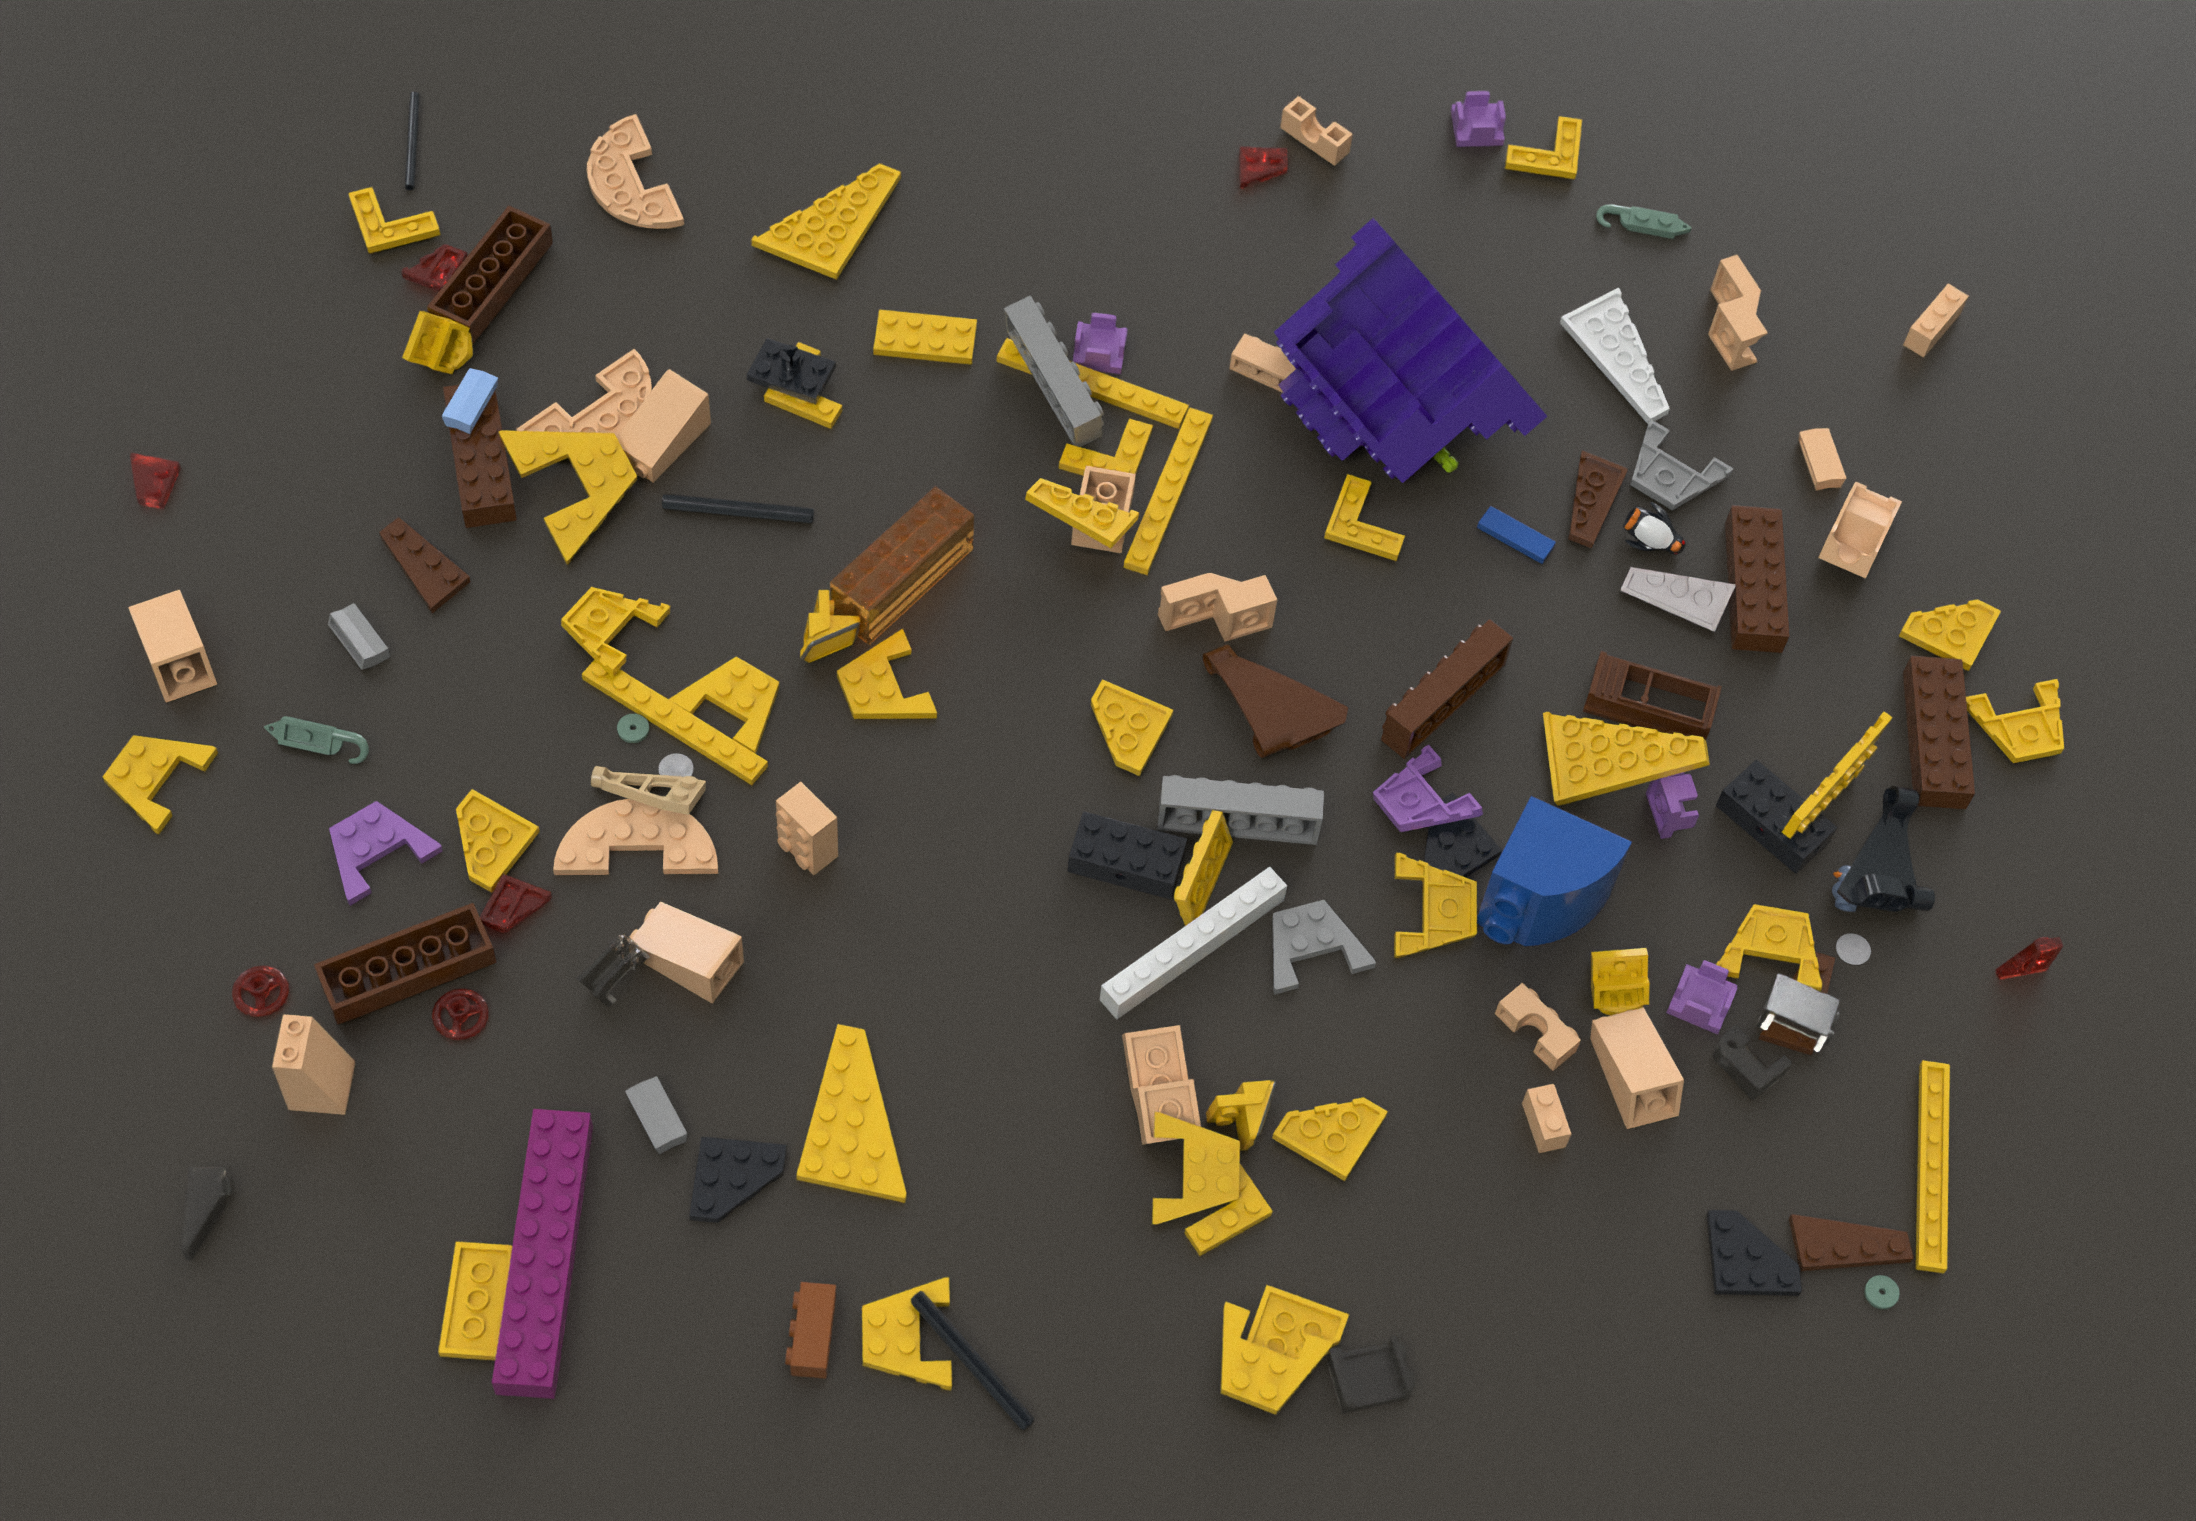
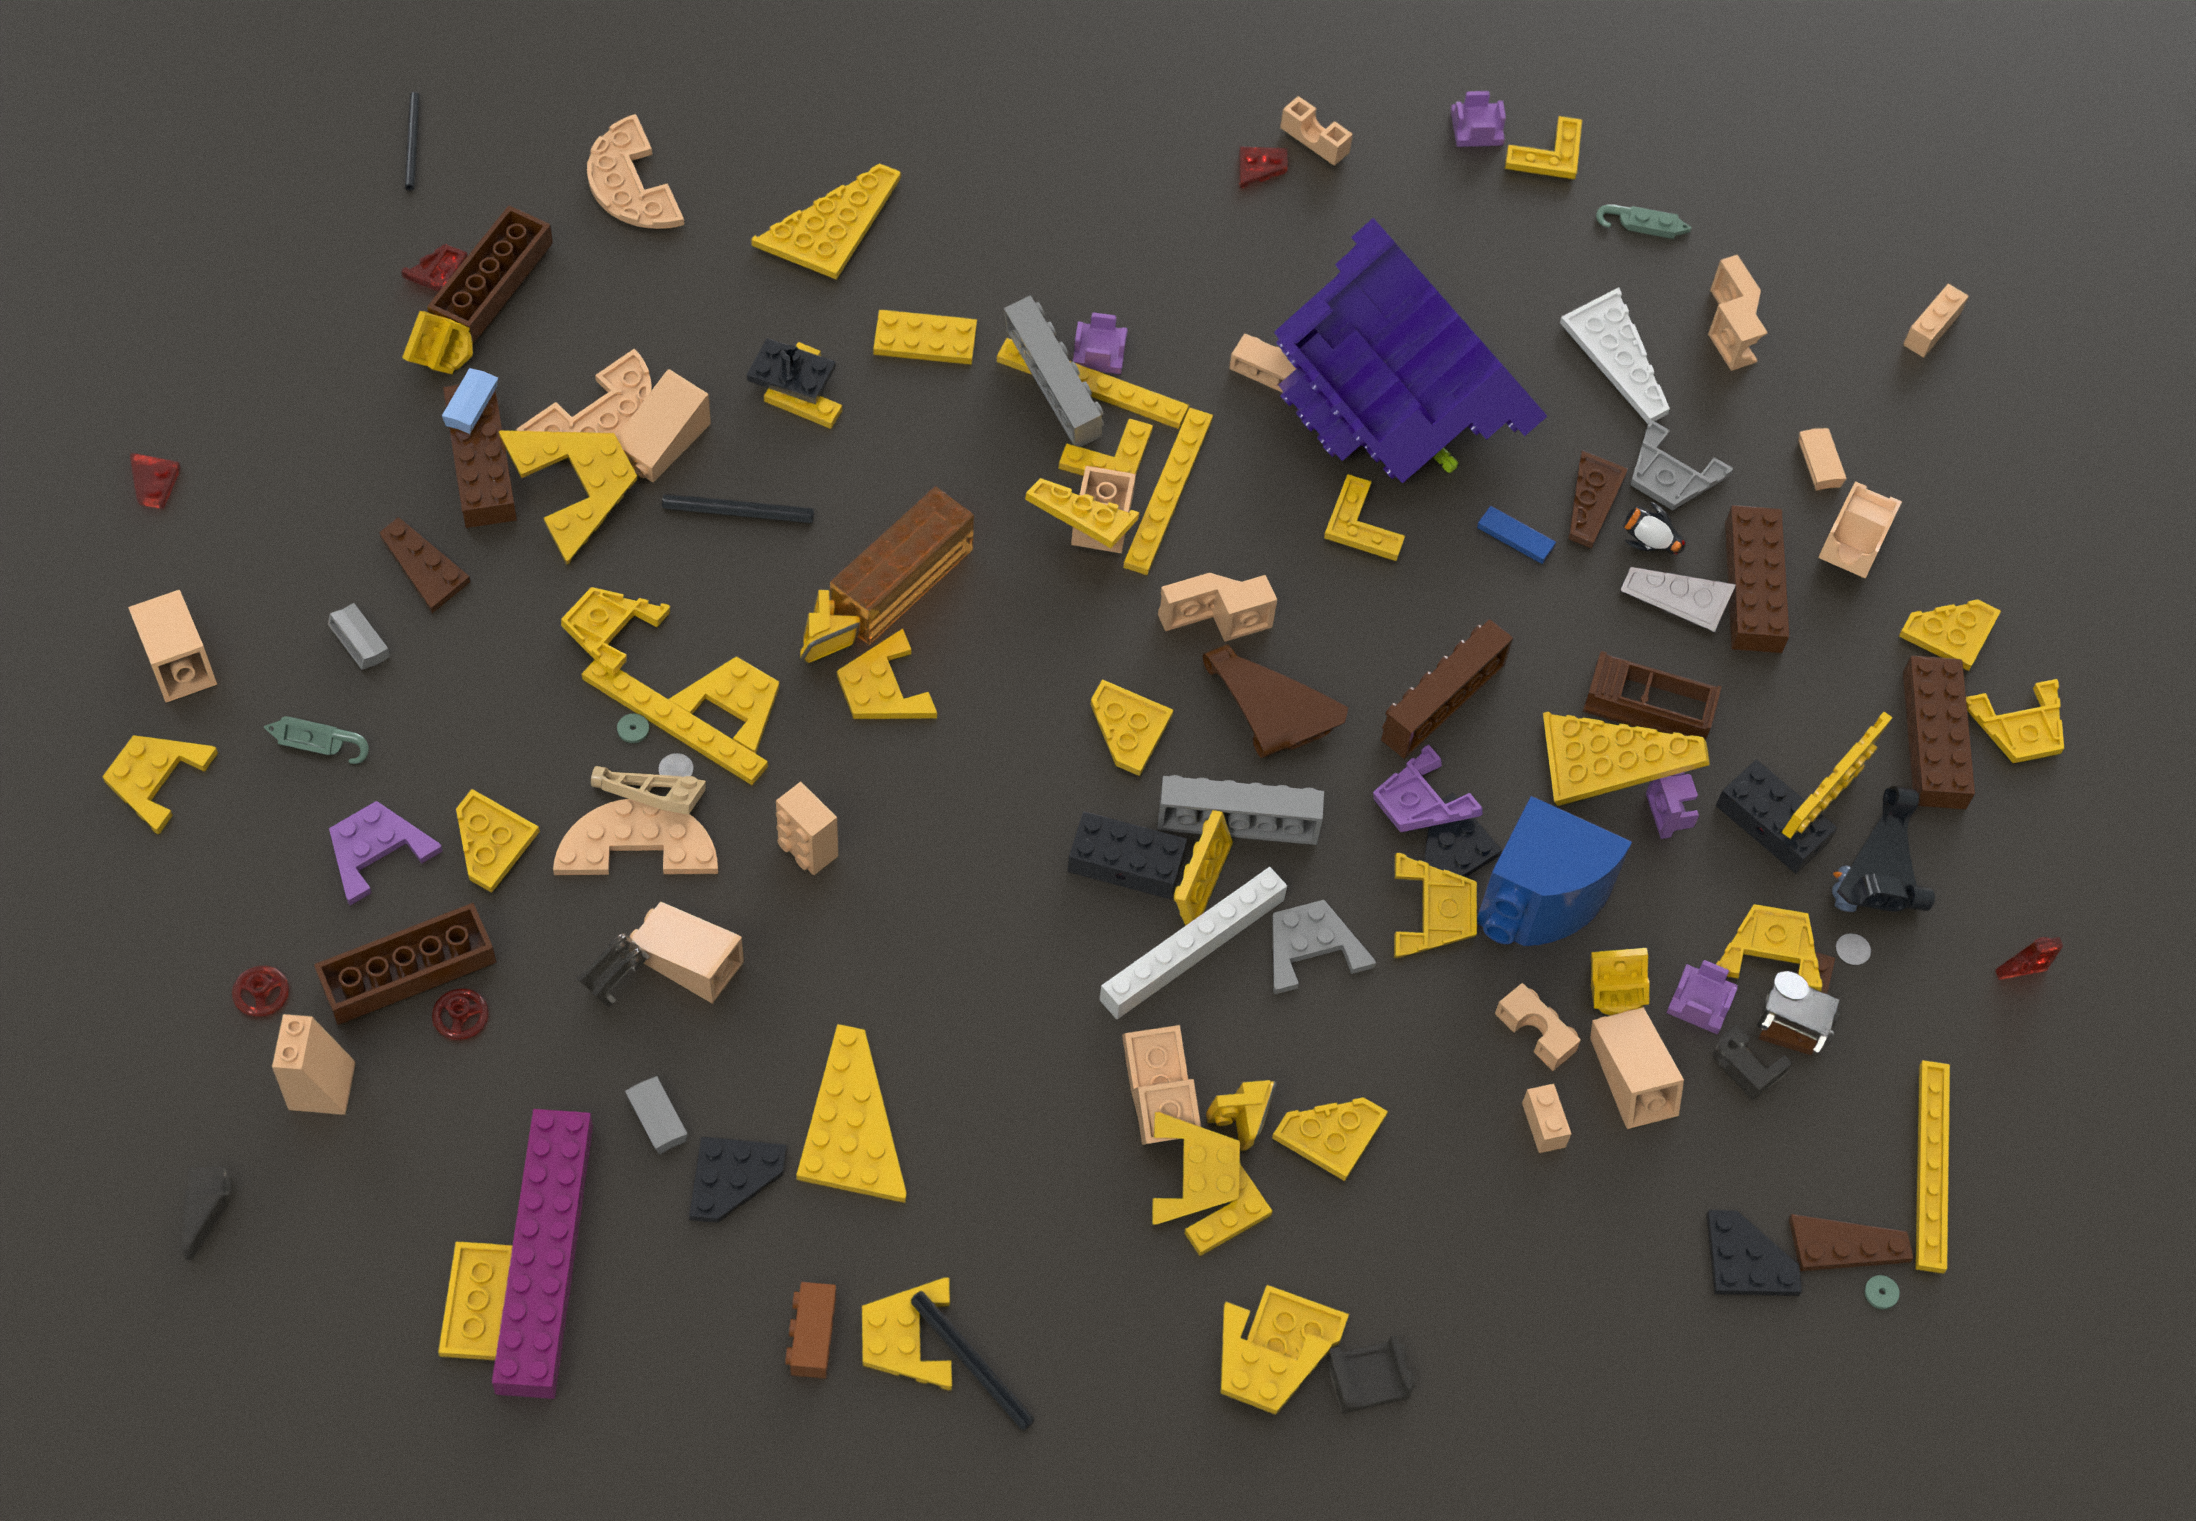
(387, 235): yellow plate -> none
(512, 903): clear red wing -> none
(1791, 985): none -> clear sticker

